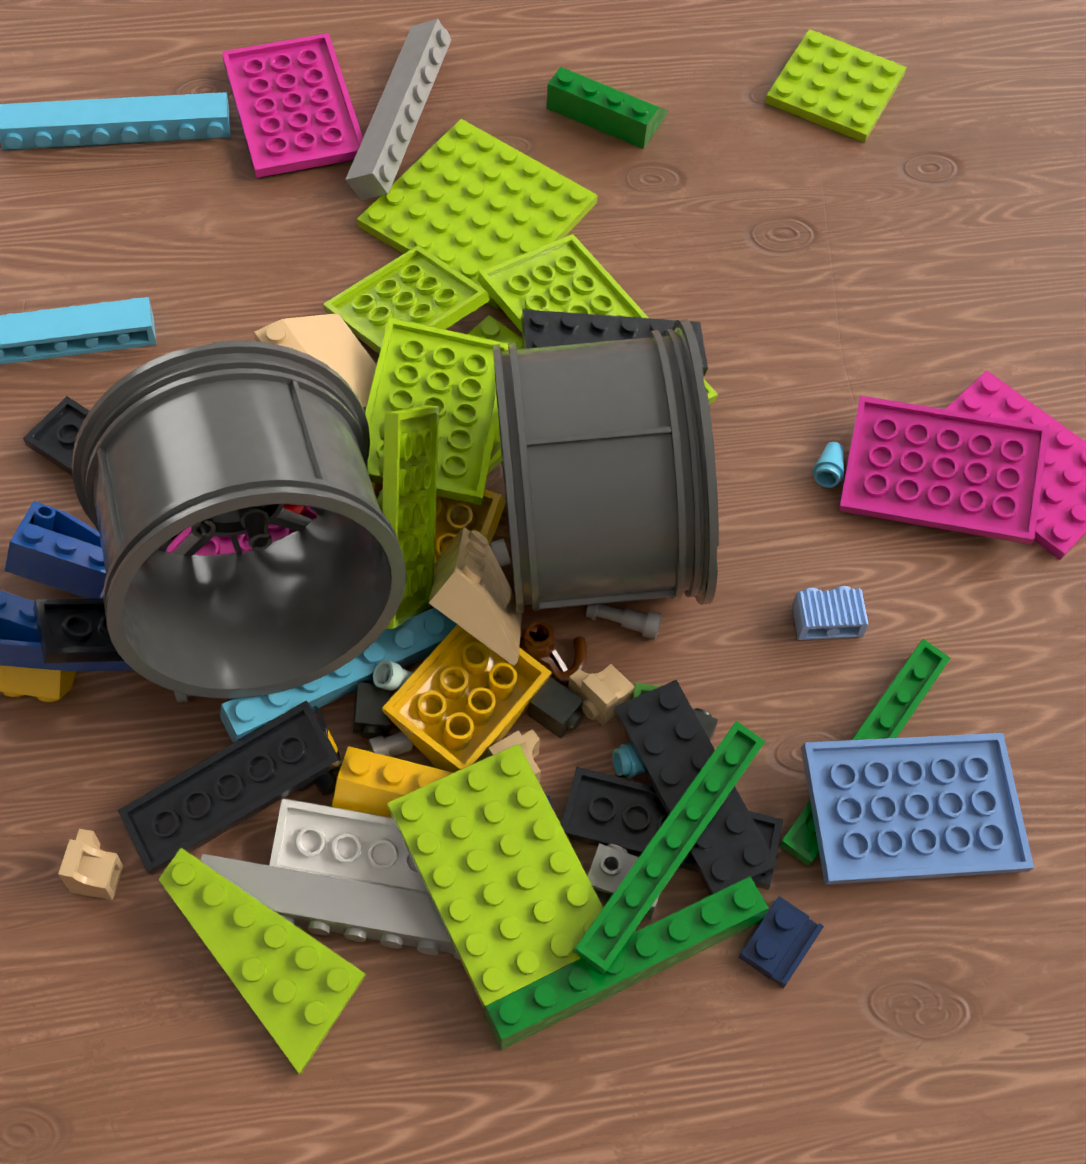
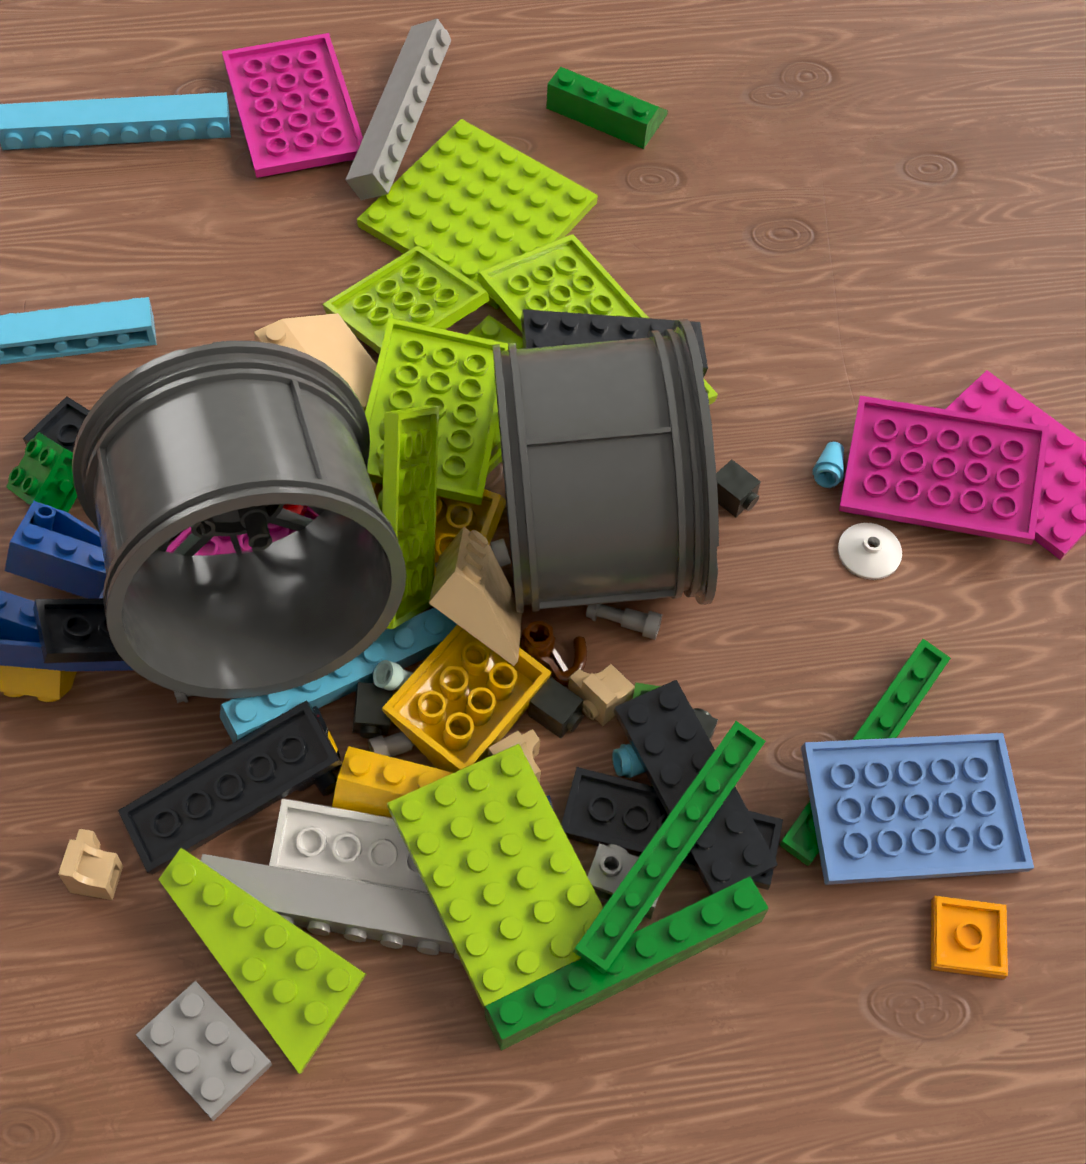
(44, 474): none -> green bracket
(204, 1050): none -> light grey plate
(736, 488): none -> pearl dark grey brick
(780, 942): dark blue plate -> none
(829, 613): light blue brick -> none
(836, 85): lime plate -> none
(865, 560): none -> white dish
(969, 937): none -> light orange tile

